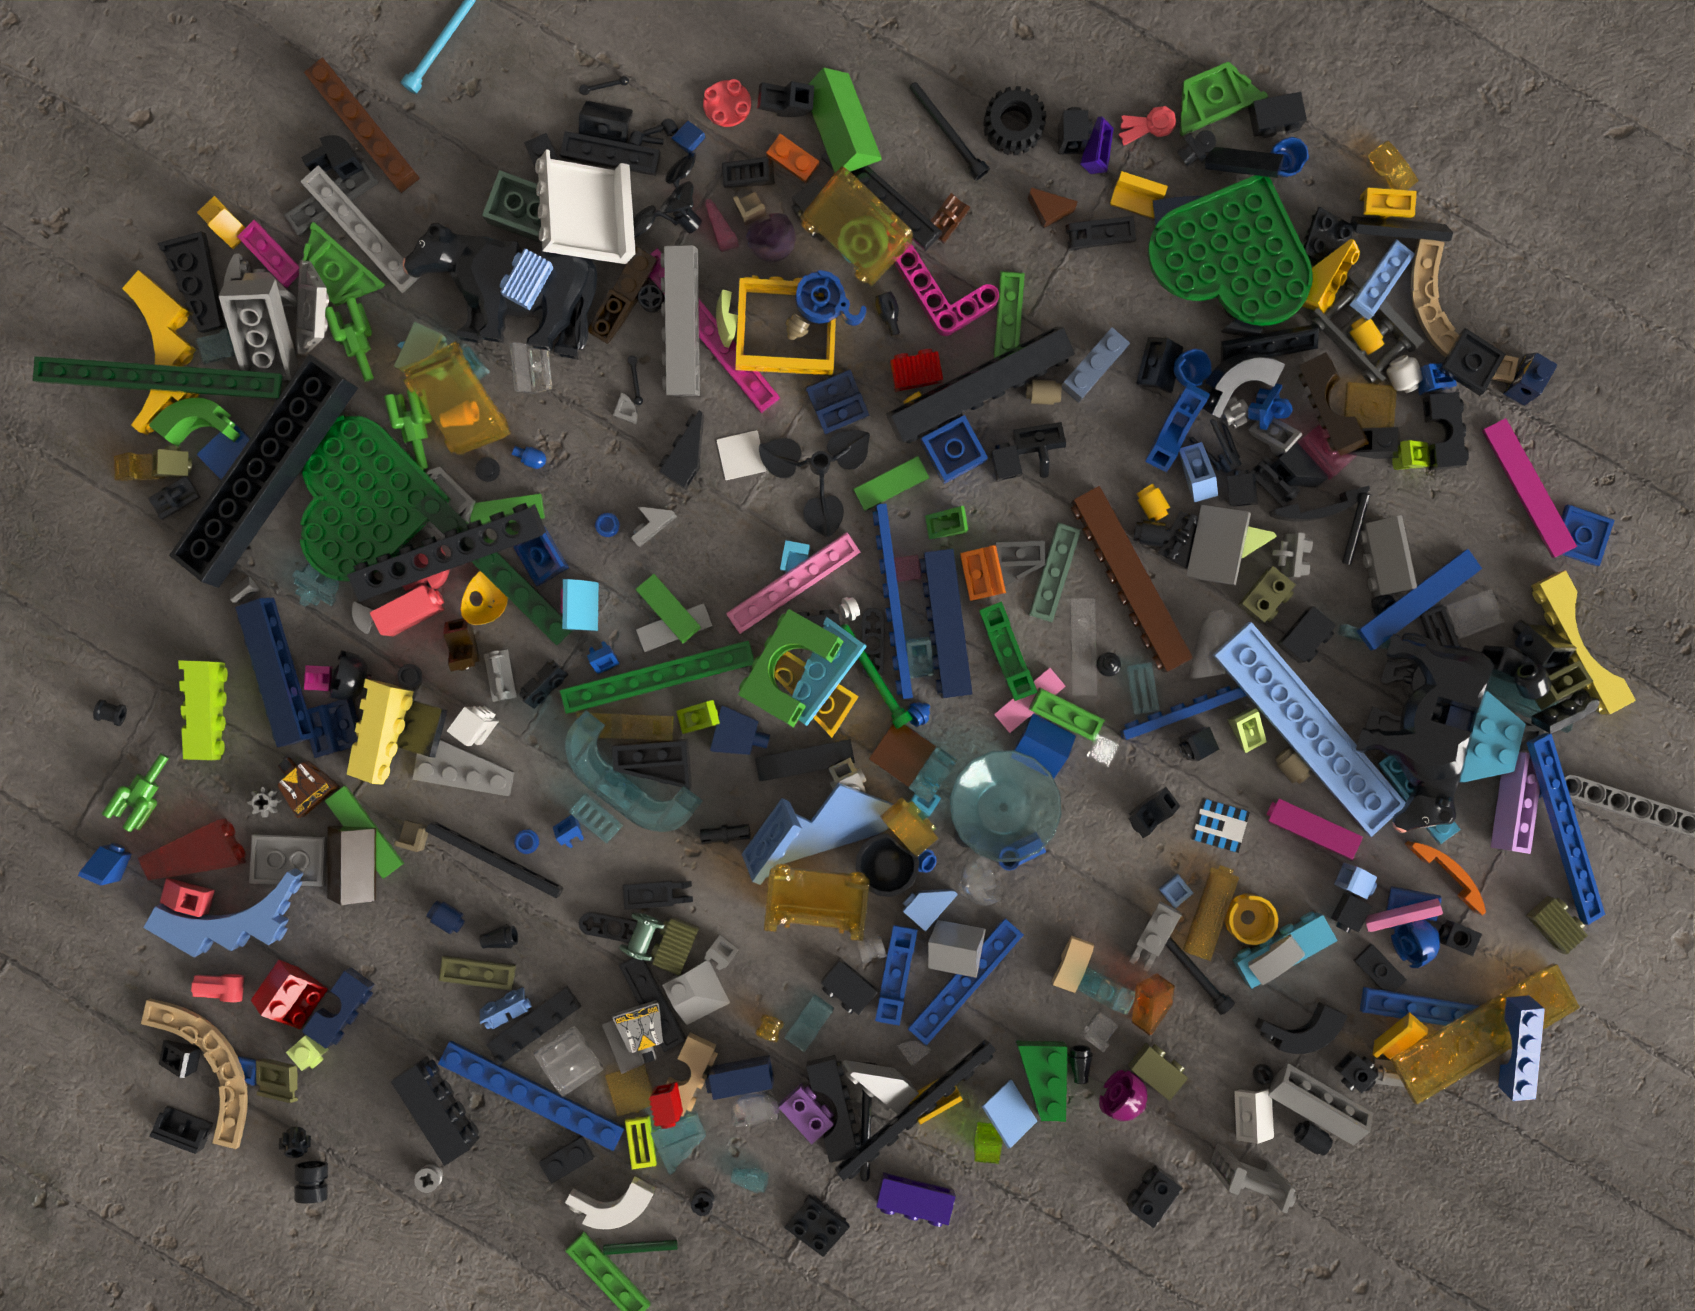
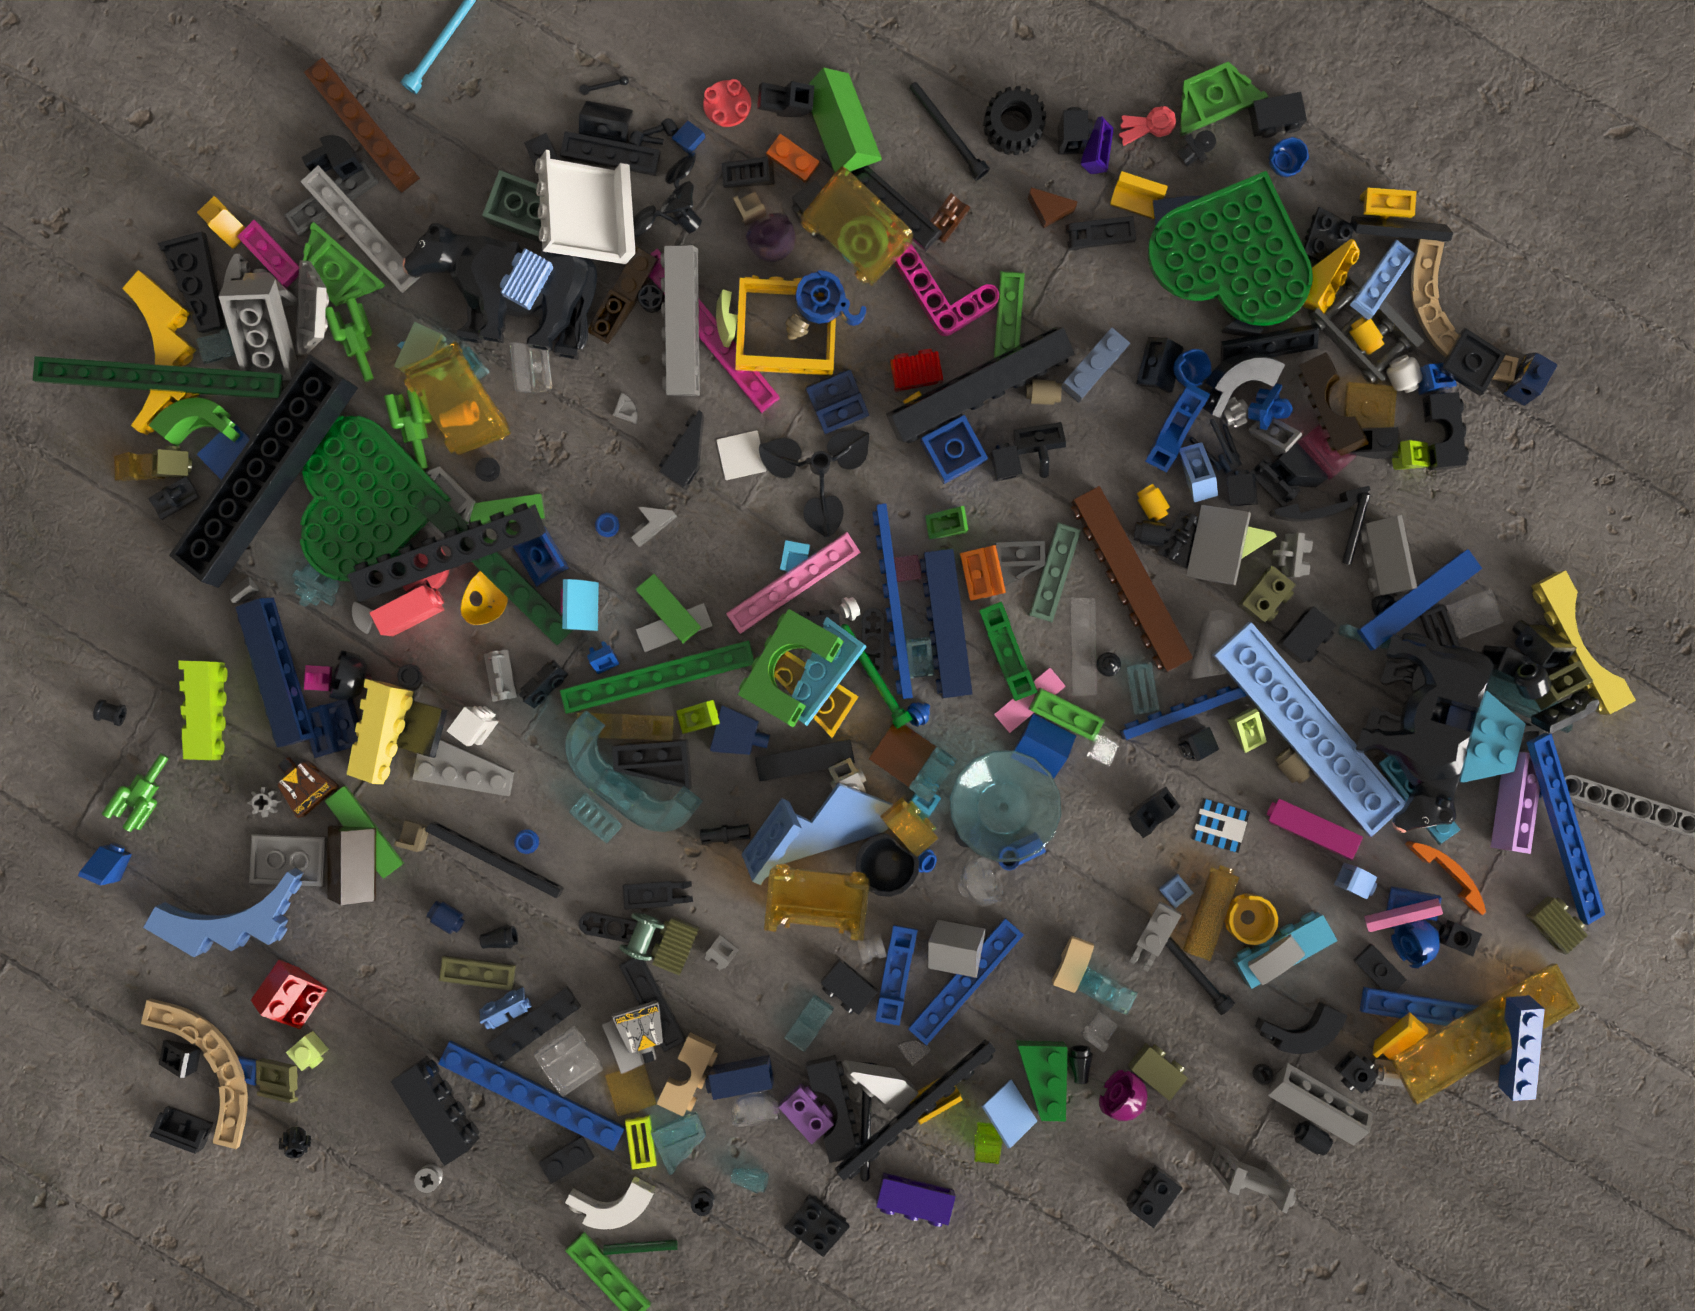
(187, 897): coral slope -> none
(198, 851): clear red slope -> none
(225, 987): coral piece -> none
(311, 1182): black wheel -> none
(352, 991): dark blue arch -> none
(461, 644): dark brown brick -> none
(530, 457): blue cylinder -> none
(568, 830): blue tile -> none
(632, 360): black hinge -> none
(666, 1105): red brick -> none
(696, 992): light grey slope -> none
(724, 235): clear pink slope -> none
(769, 1028): clear yellow wheel -> none
(888, 311): black piece -> none
(891, 483): bright green tile -> none
(927, 905): light blue slope -> none
(1152, 1002): clear orange slope -> none
(1244, 162): black tile -> none
(1253, 1116): white panel -> none
(1350, 913): black brick -> none
(1393, 167): clear yellow slope -> none
(1529, 488): dark pink tile -> none
(1589, 533): blue tile -> none

